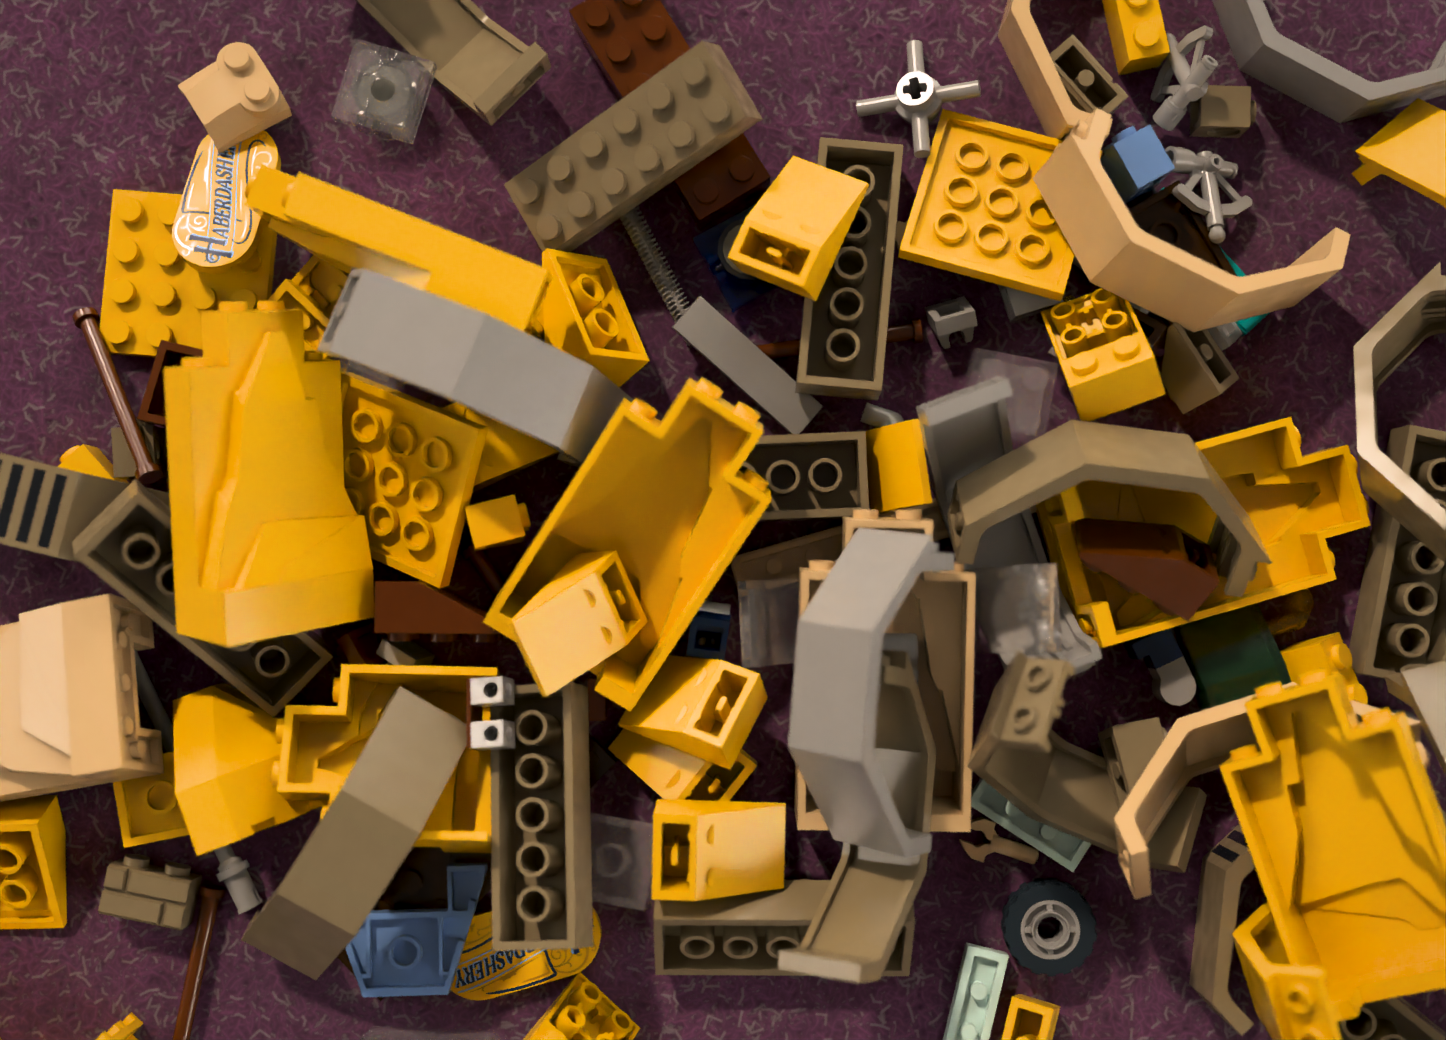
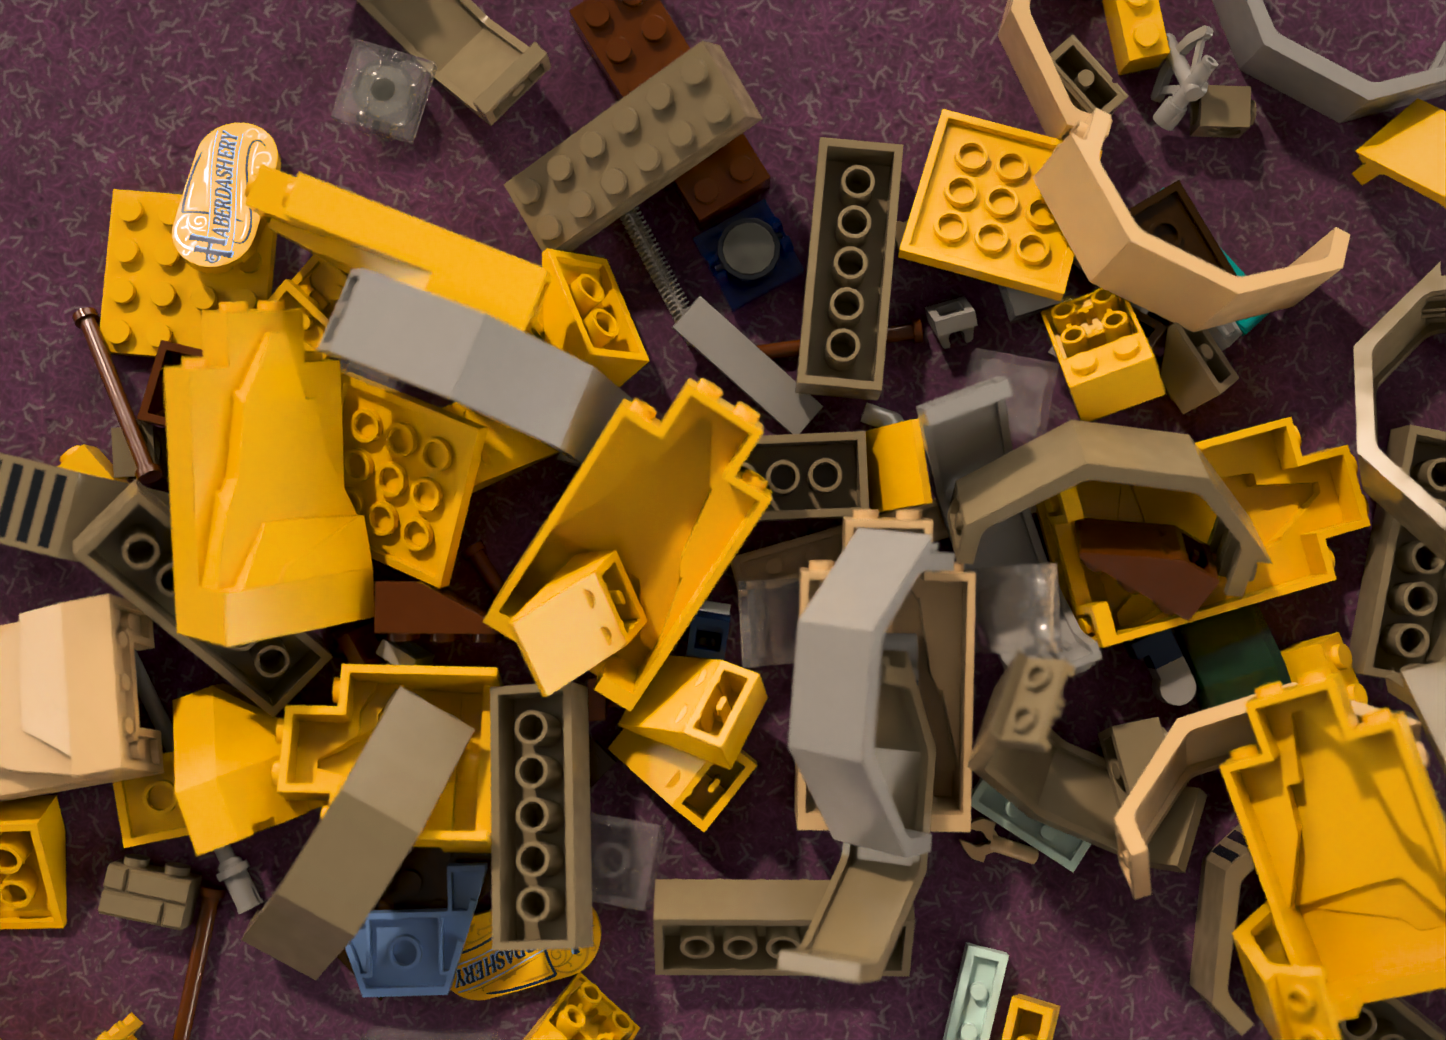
(235, 96): tan slope -> none
(479, 694): flat silver piece -> none
(497, 522): yellow slope -> none
(716, 848): yellow slope -> none
(798, 227): yellow slope -> none
(918, 98): light grey bar -> none
(1052, 952): black wheel -> none
(1135, 162): medium blue brick -> none
(1211, 172): light grey piece -> none
(1293, 613): clear yellow arm -> none

